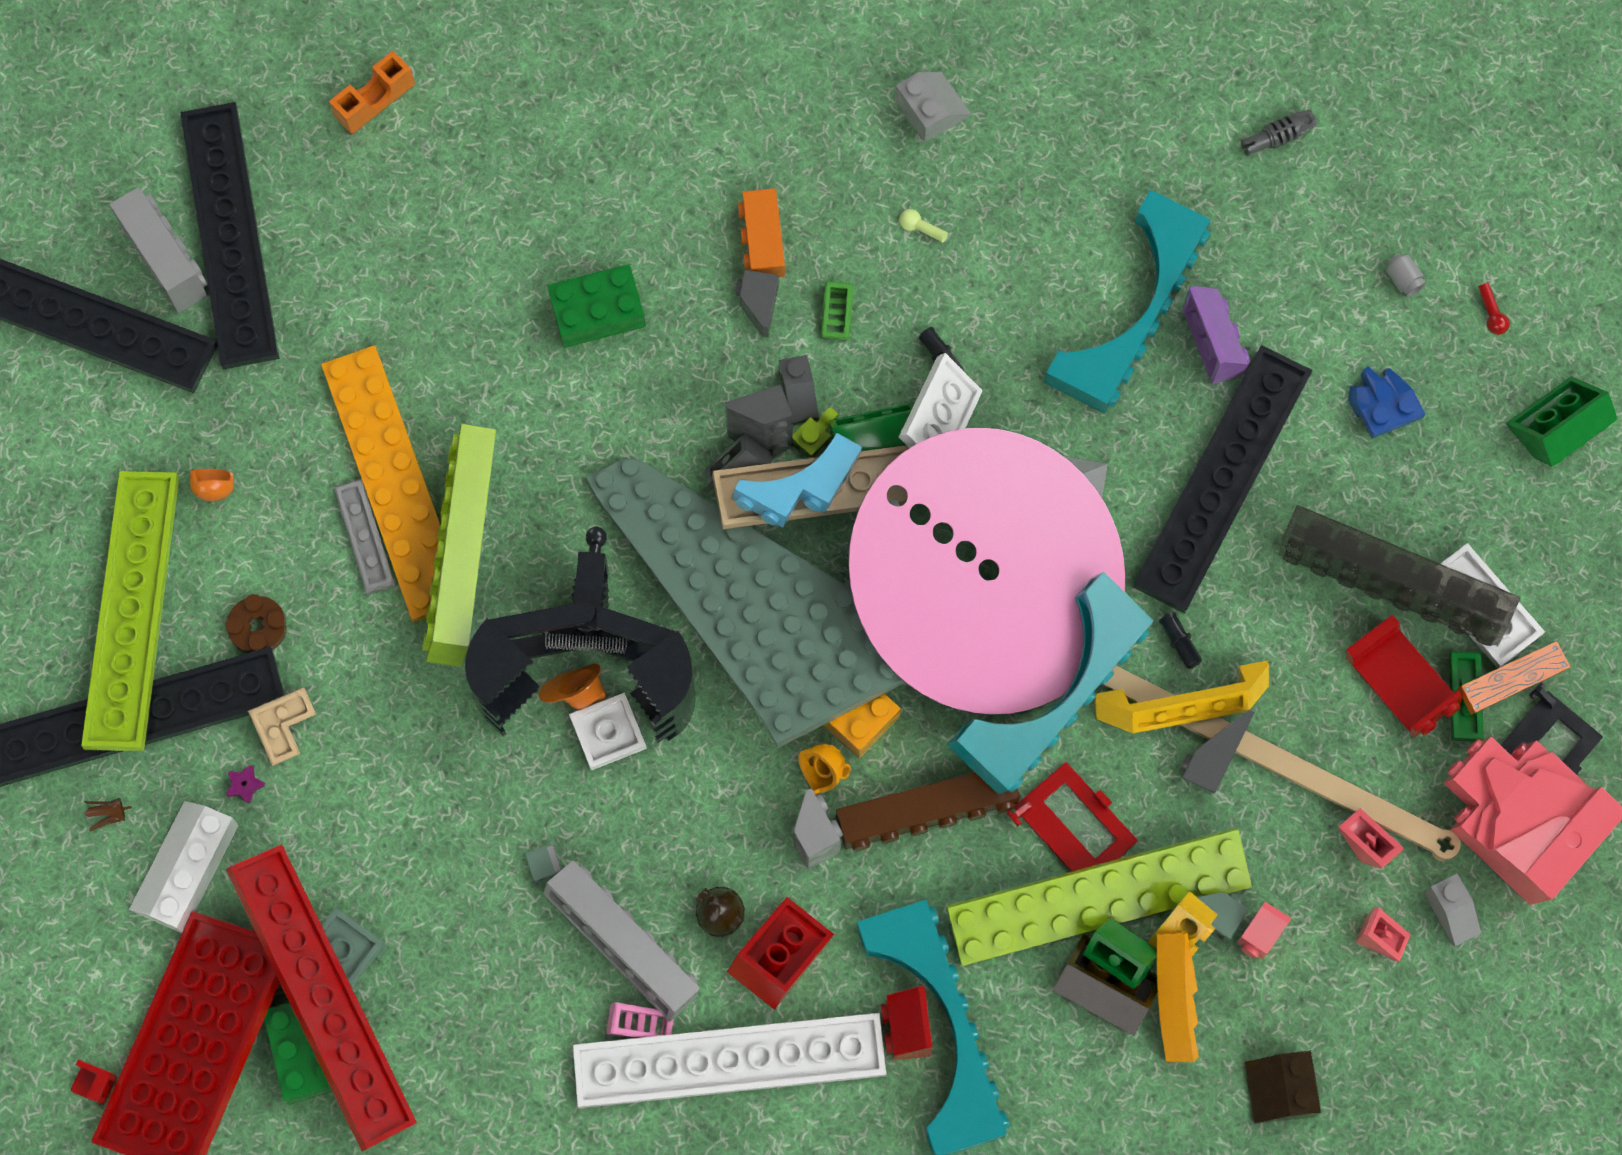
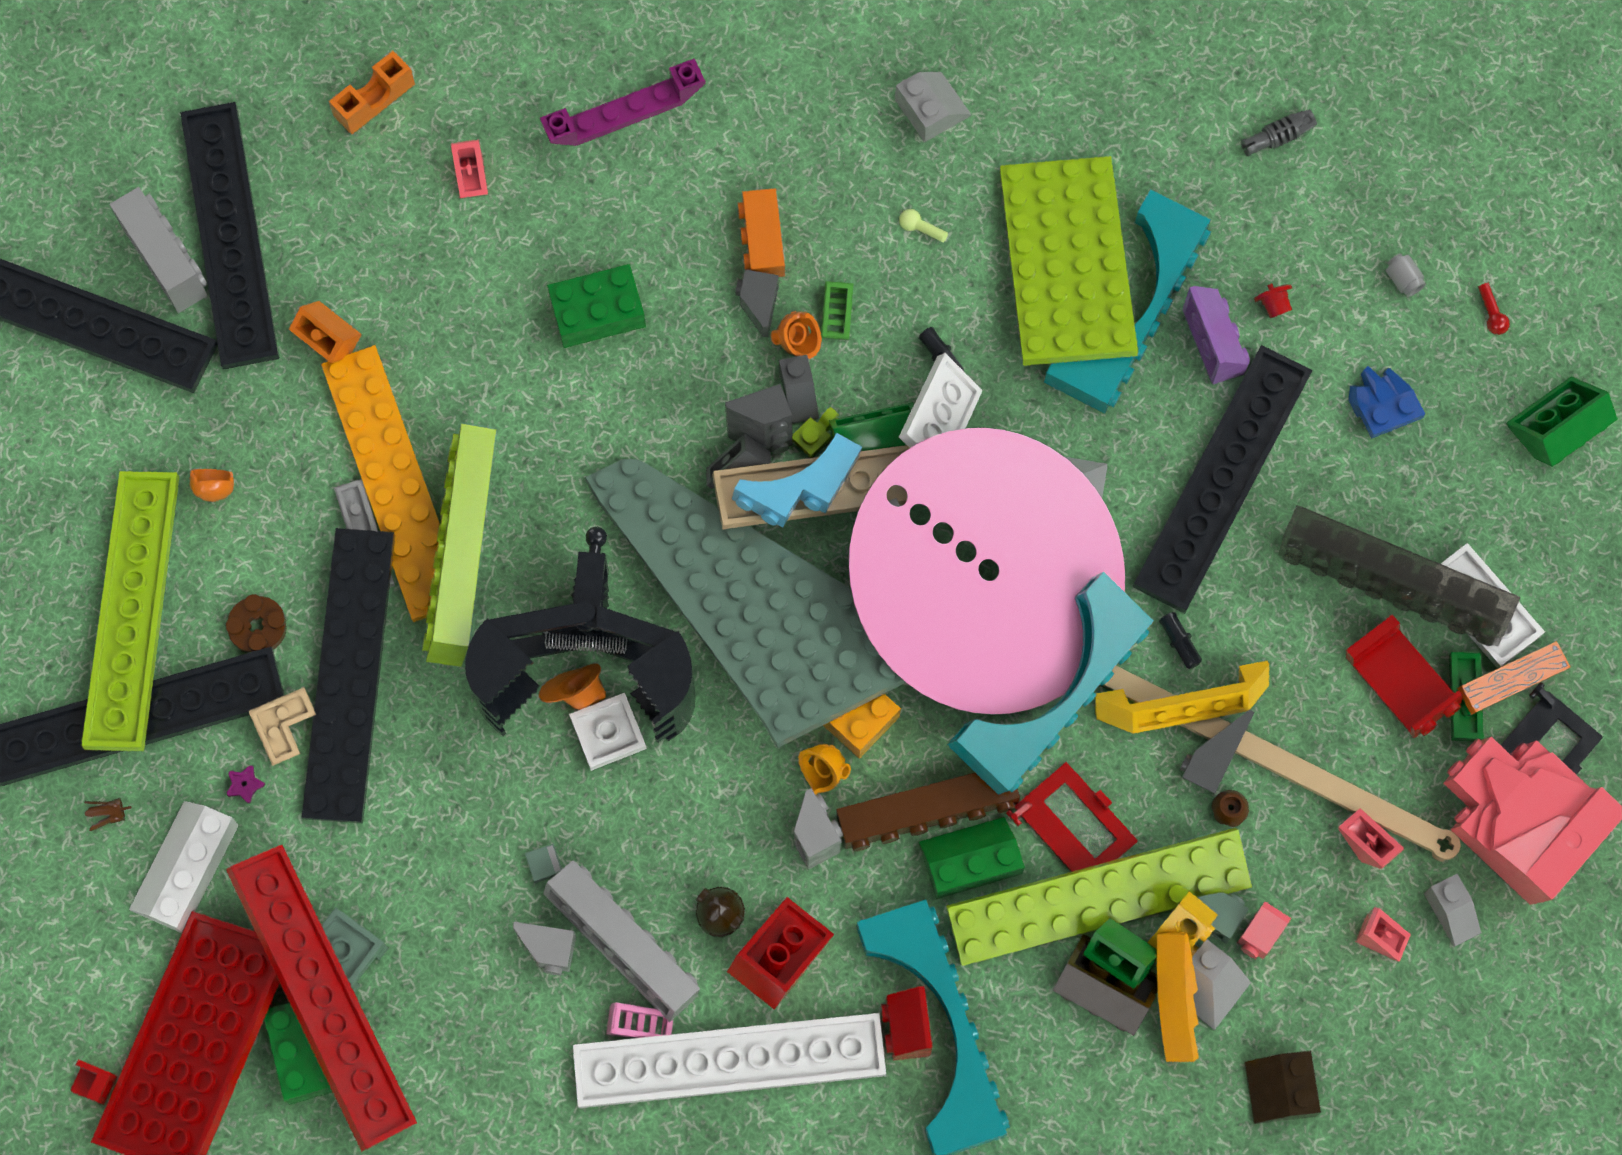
(325, 331): none -> orange brick
(348, 676): none -> black plate
(469, 168): none -> coral slope
(548, 946): none -> light grey slope
(627, 110): none -> magenta slope
(795, 336): none -> orange helmet
(971, 857): none -> green slope
(1068, 261): none -> lime plate
(1218, 984): none -> light grey slope
(1230, 817): none -> reddish brown plate
(1275, 300): none -> red piece

